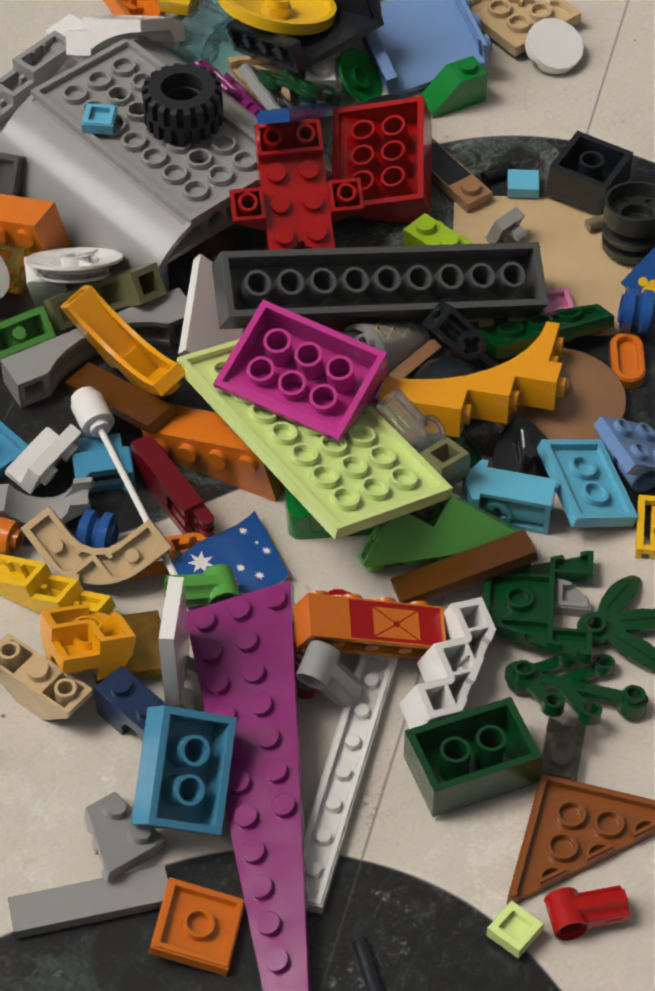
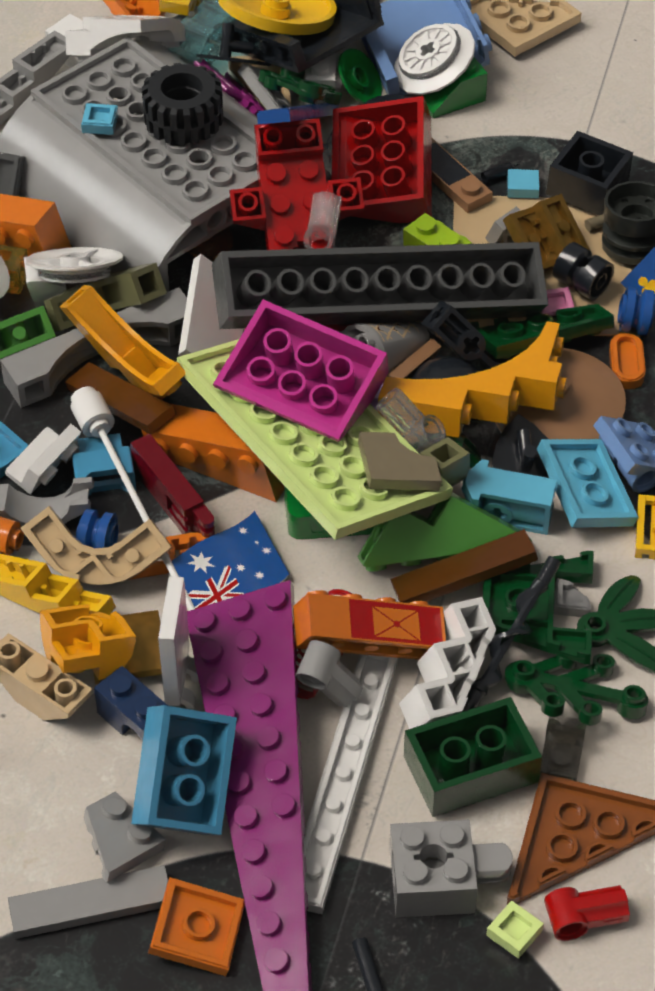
(209, 587): bright green piece -> none
(229, 45): none -> black shield
(323, 219): none -> clear piece
(394, 466): none -> dark tan tile
(434, 58): none -> white piece
(443, 884): none -> light grey brick
(502, 641): none -> black piece
(547, 223): none -> pearl gold slope
(554, 45): white tile -> none
(585, 272): none -> black wheel

